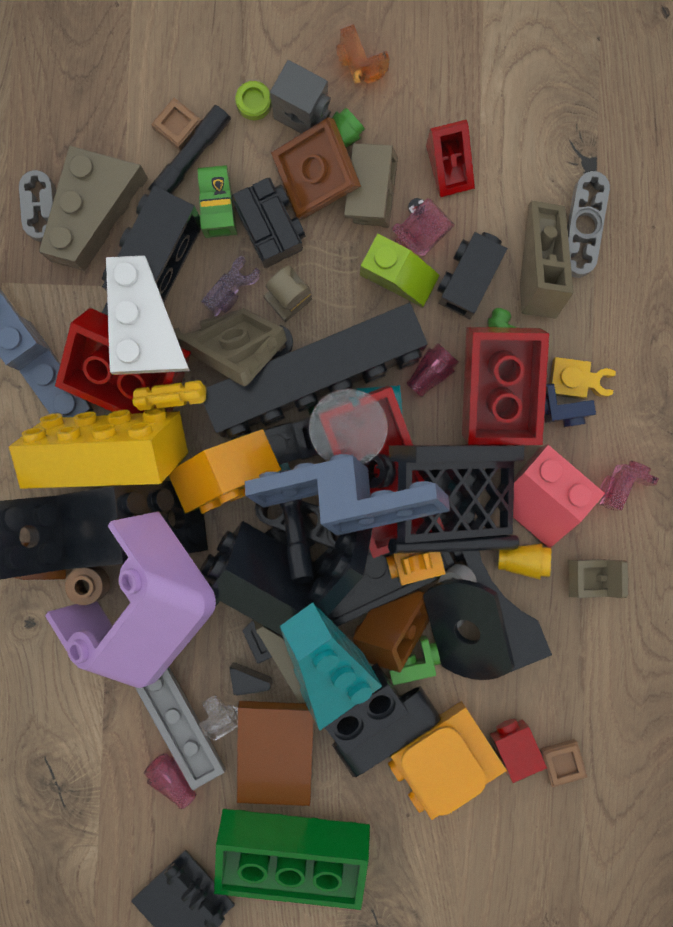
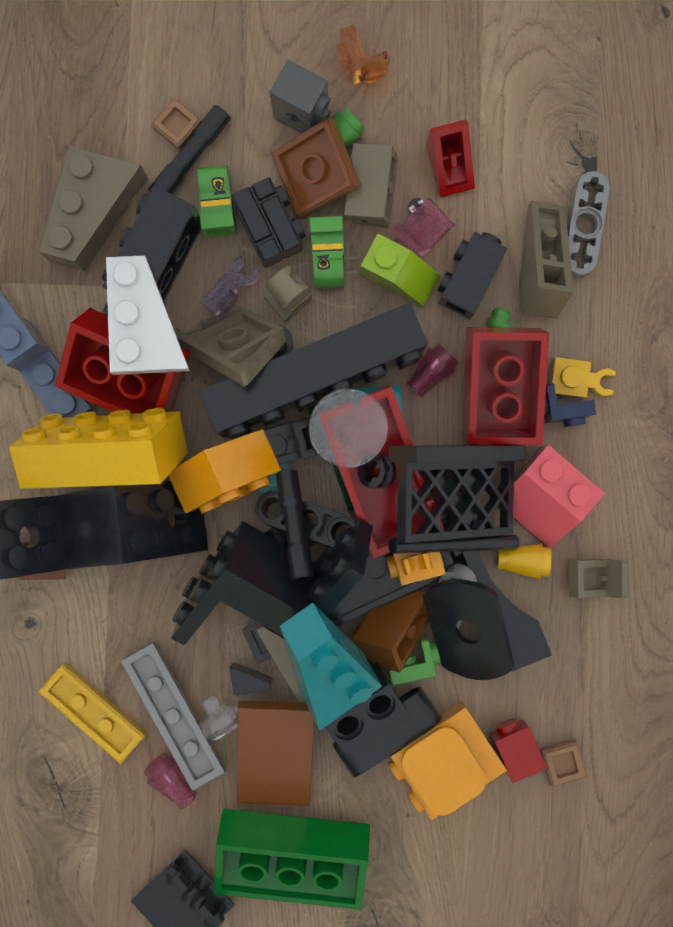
(29, 205): light grey beam -> none
(92, 712): none -> yellow tile
(98, 585): medium nougat brick -> none
(164, 612): lavender windscreen -> none
(169, 395): yellow axle -> none
(253, 100): lime tile -> none
(327, 251): none -> bright green leg
(345, 495): sand blue bracket -> none
(620, 483): clear pink bracket -> none

